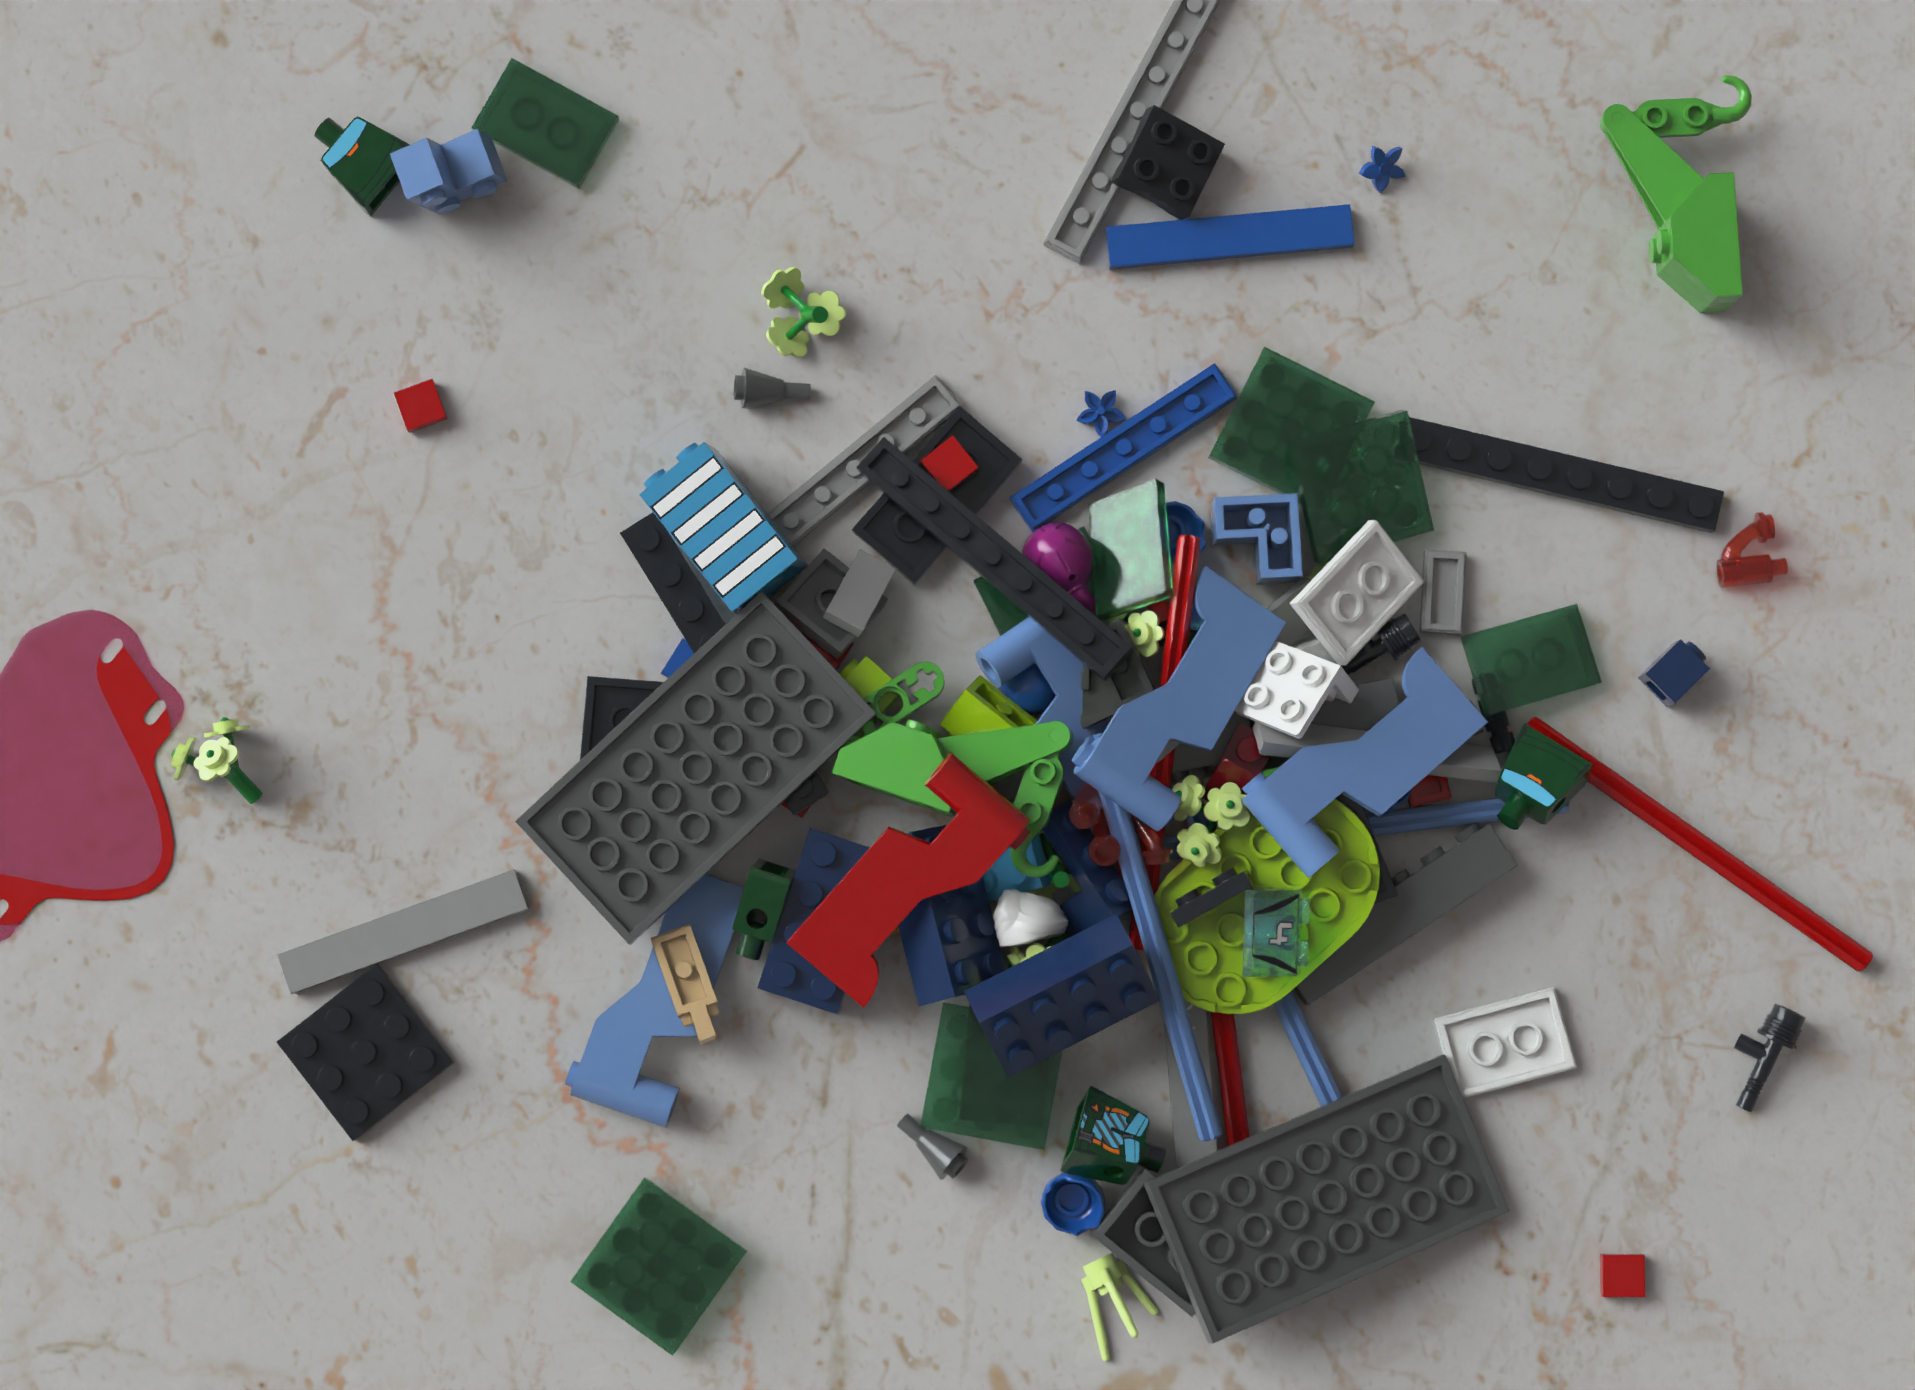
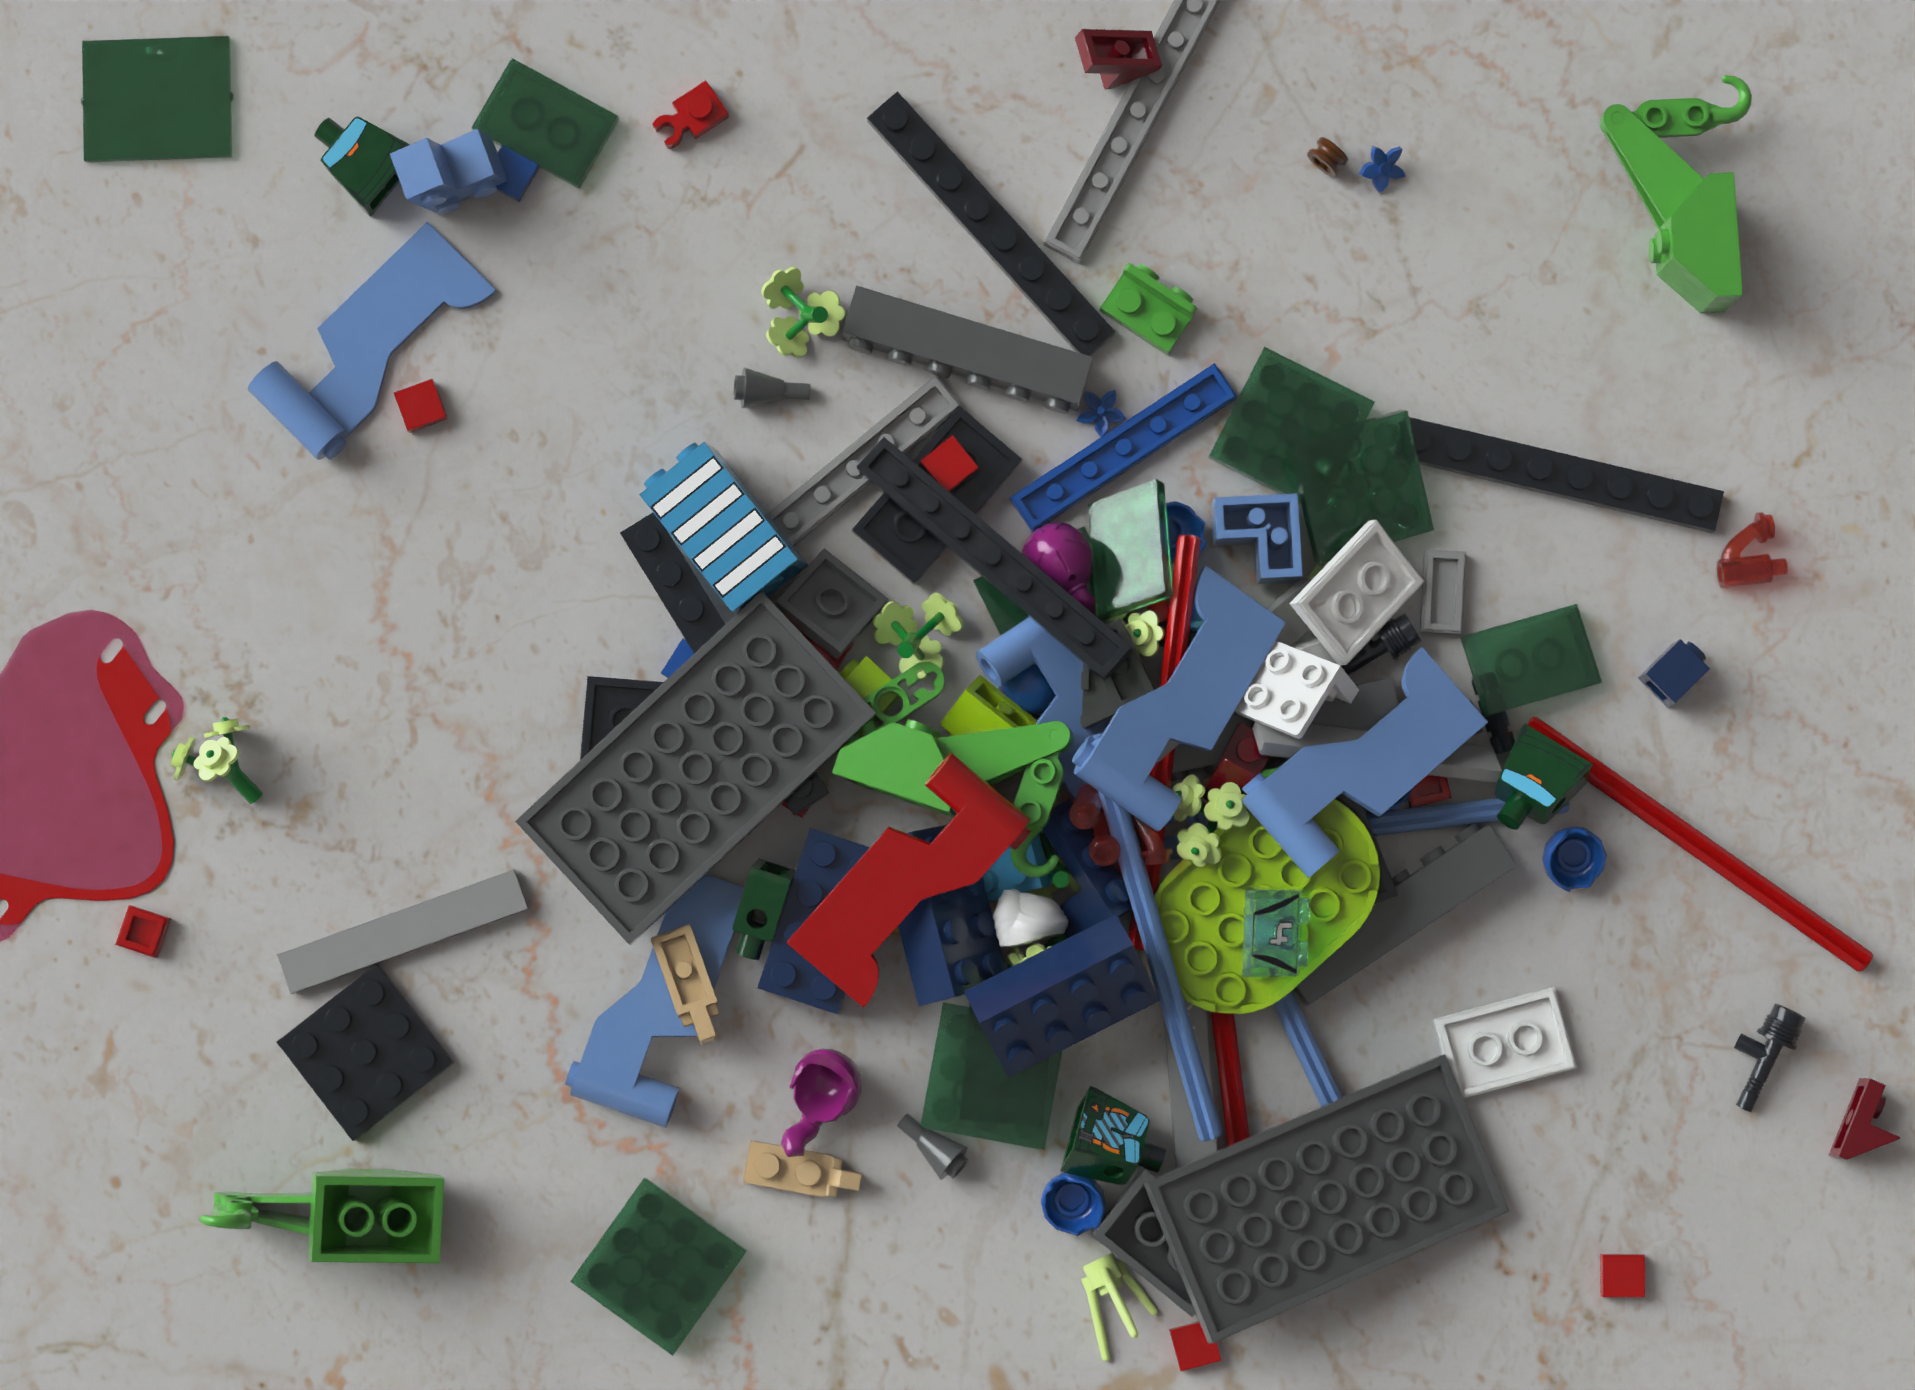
(143, 931): none -> red tile
(157, 99): none -> clear green piece
(352, 1215): none -> bright green slope
(364, 337): none -> medium blue door
(518, 172): none -> blue tile
(696, 111): none -> red plate
(807, 1174): none -> tan hinge
(824, 1090): none -> magenta piece
(859, 593): light grey tile -> none
(899, 628): none -> yellowish green plant
(966, 349): none -> dark grey brick
(990, 225): none -> black plate
(1118, 54): none -> dark red slope
(1149, 307): none -> bright green bracket
(1168, 162): black brick -> none
(1192, 1346): none -> red tile
(1194, 904): black plate -> none
(1229, 237): blue tile -> none
(1327, 157): none -> reddish brown bush
(1574, 858): none -> blue hair
(1856, 1132): none -> dark red slope

